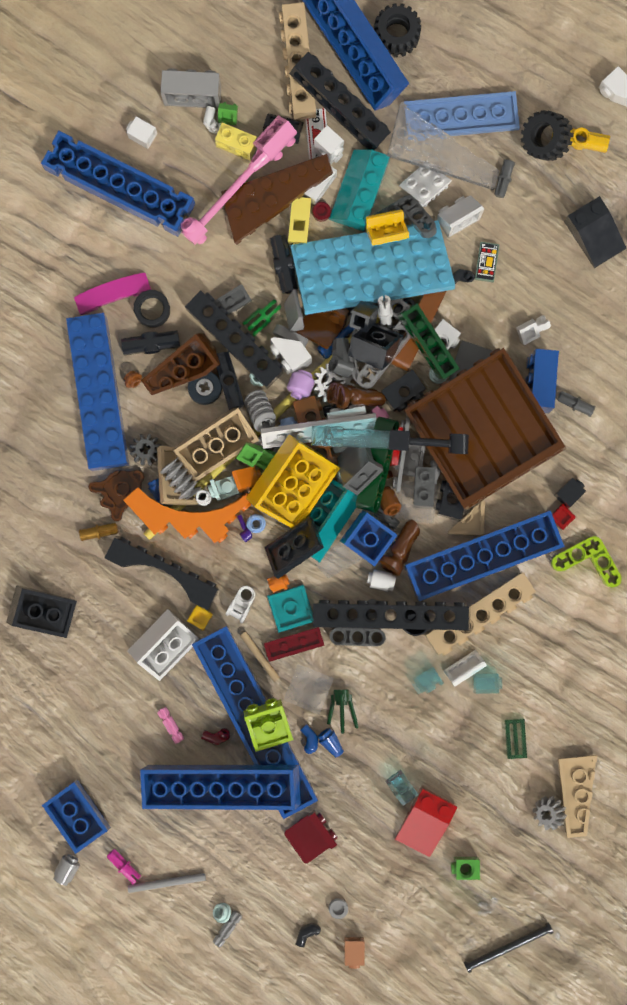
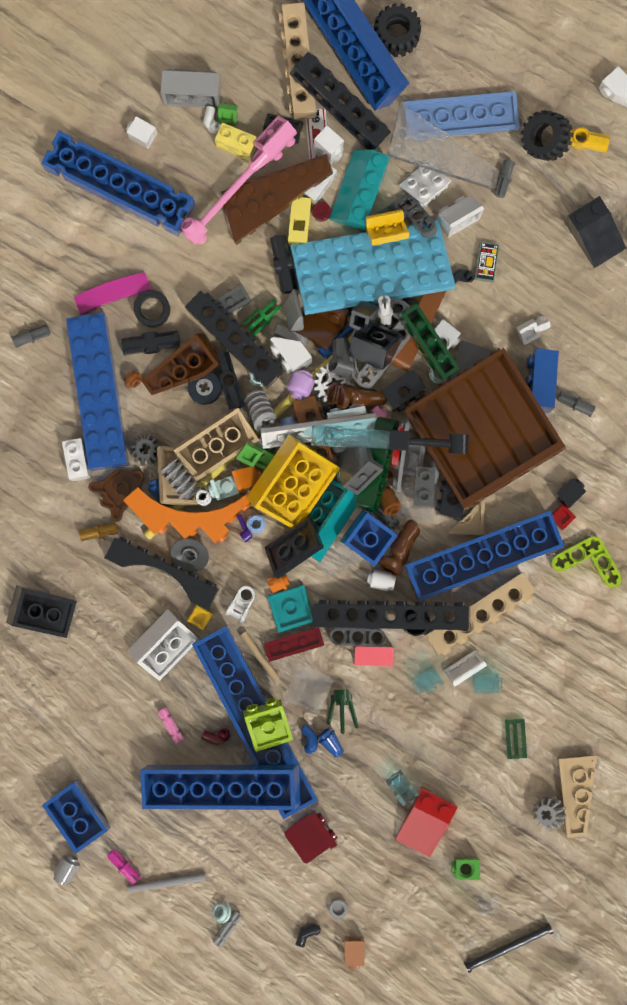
(30, 336): none -> dark grey axle
(76, 459): none -> white brick
(190, 561): none -> dark grey dish
(373, 656): none -> coral slope

